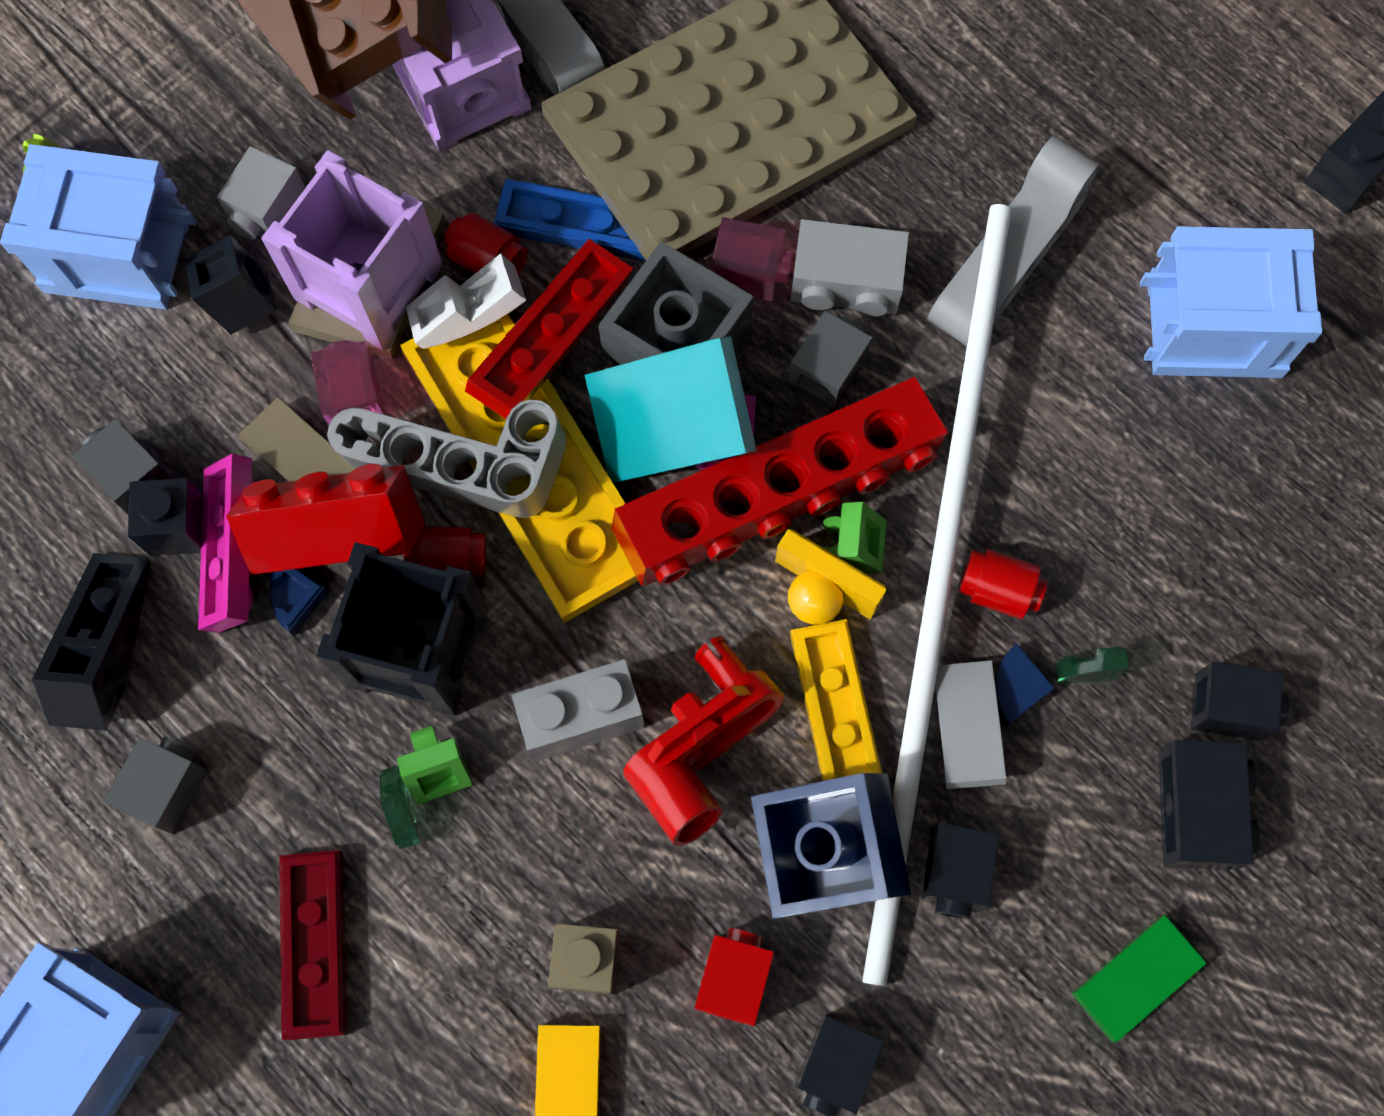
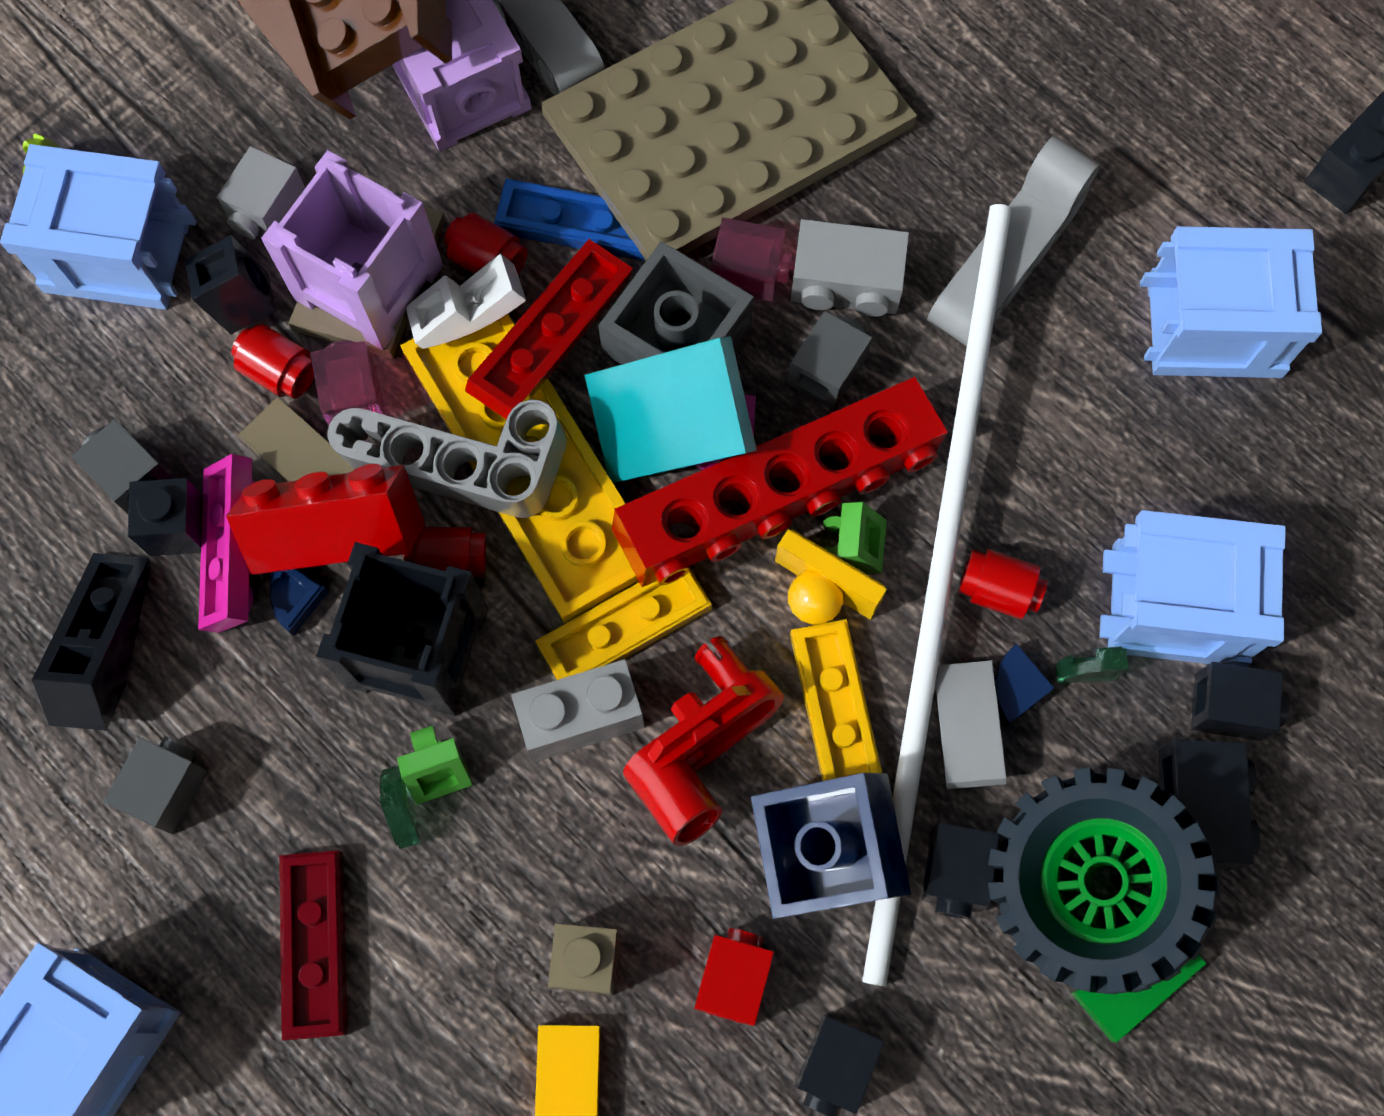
(273, 361): none -> red brick
(622, 625): none -> yellow tile
(1096, 809): none -> black wheel
(1195, 588): none -> light blue container

